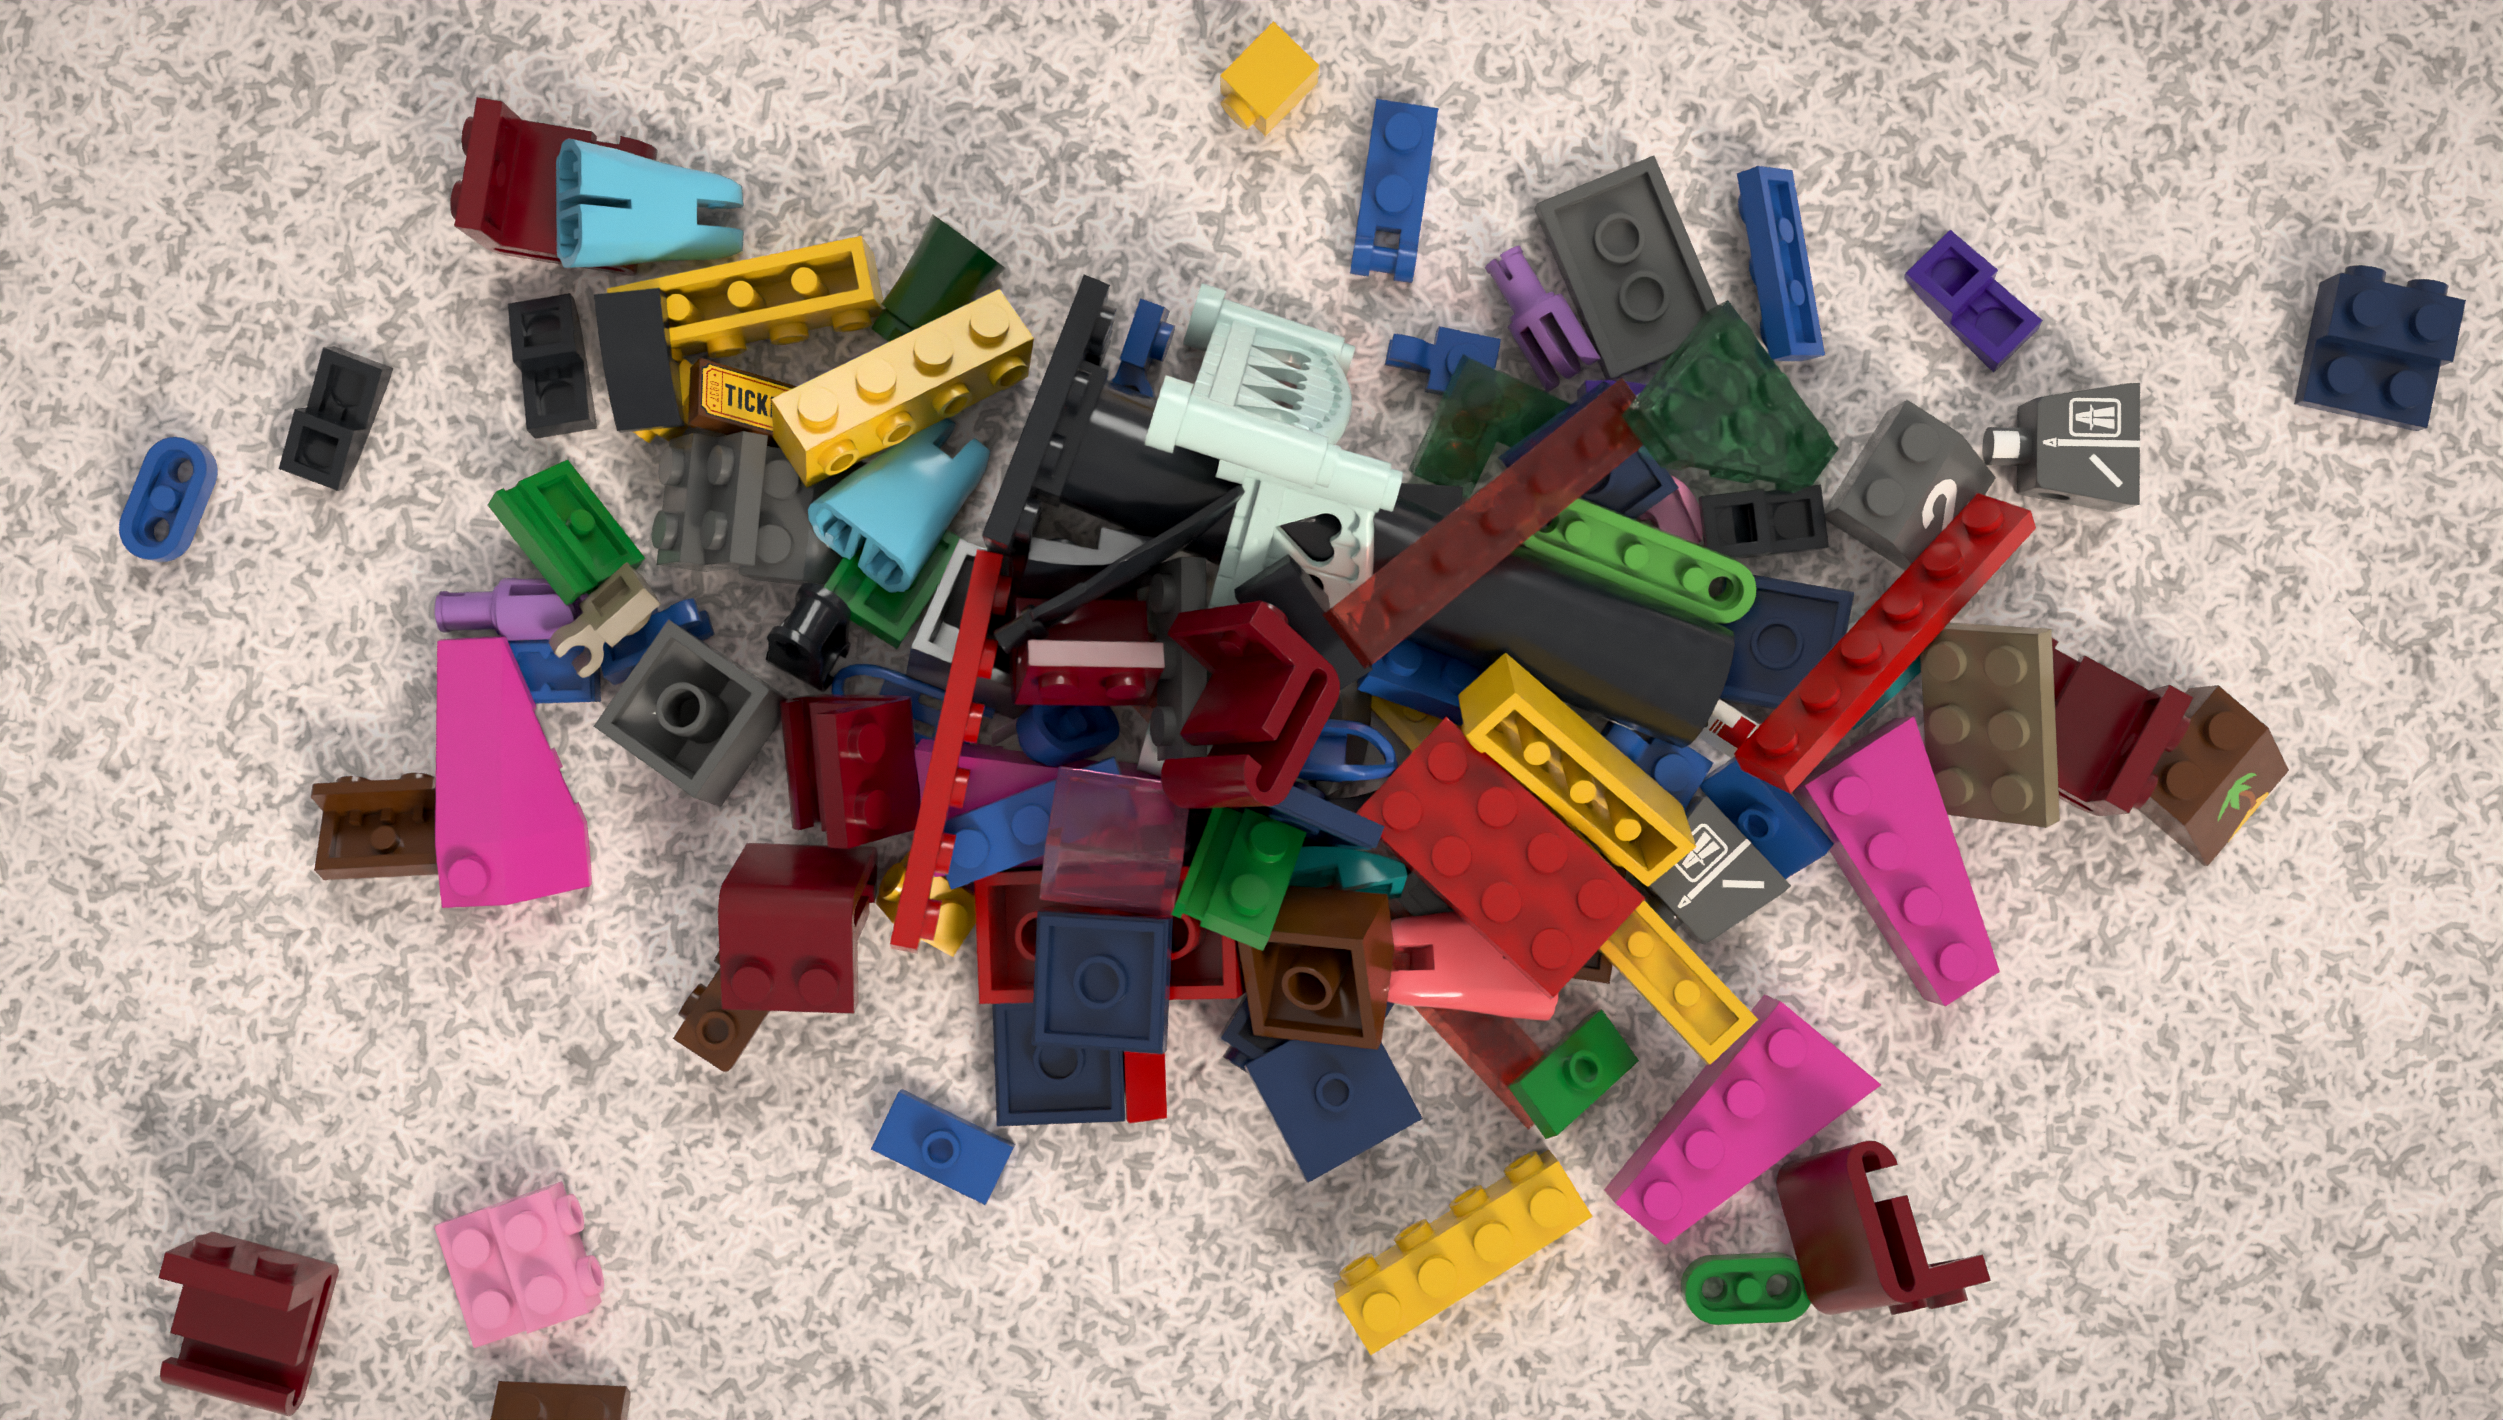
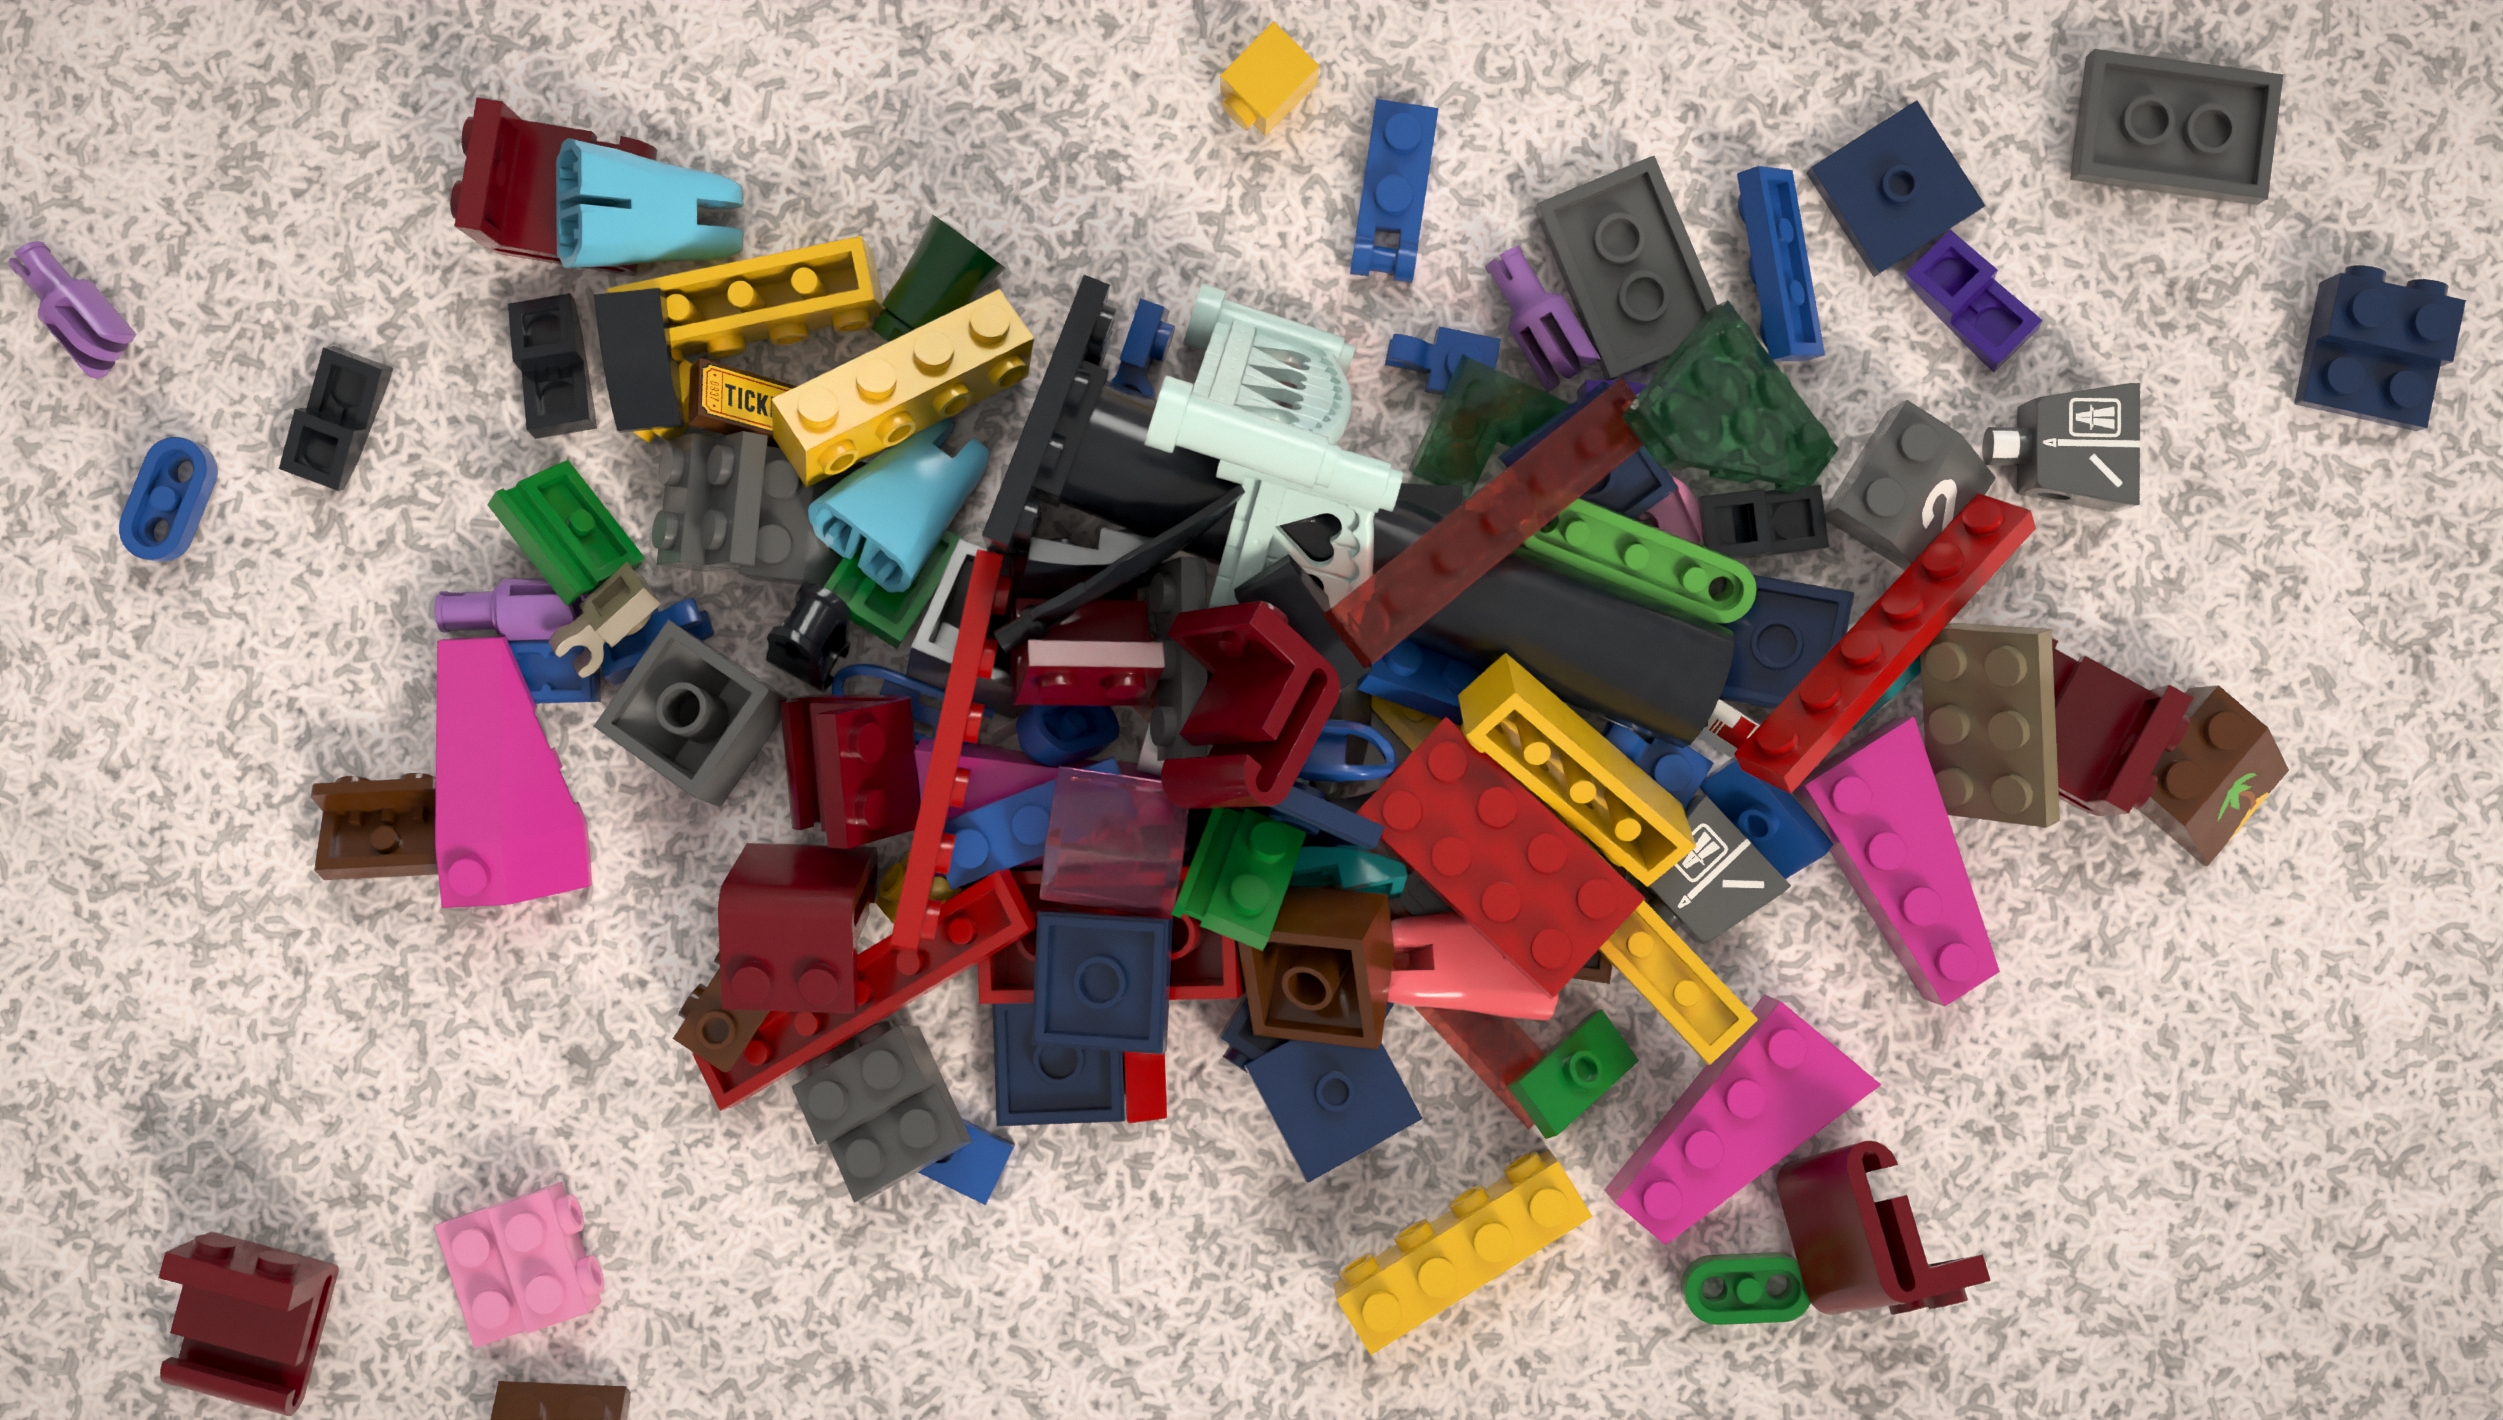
(74, 311): none -> medium lavender arm
(881, 1109): none -> dark grey plate
(888, 979): none -> red plate
(1895, 188): none -> dark blue plate
(2176, 127): none -> dark grey plate

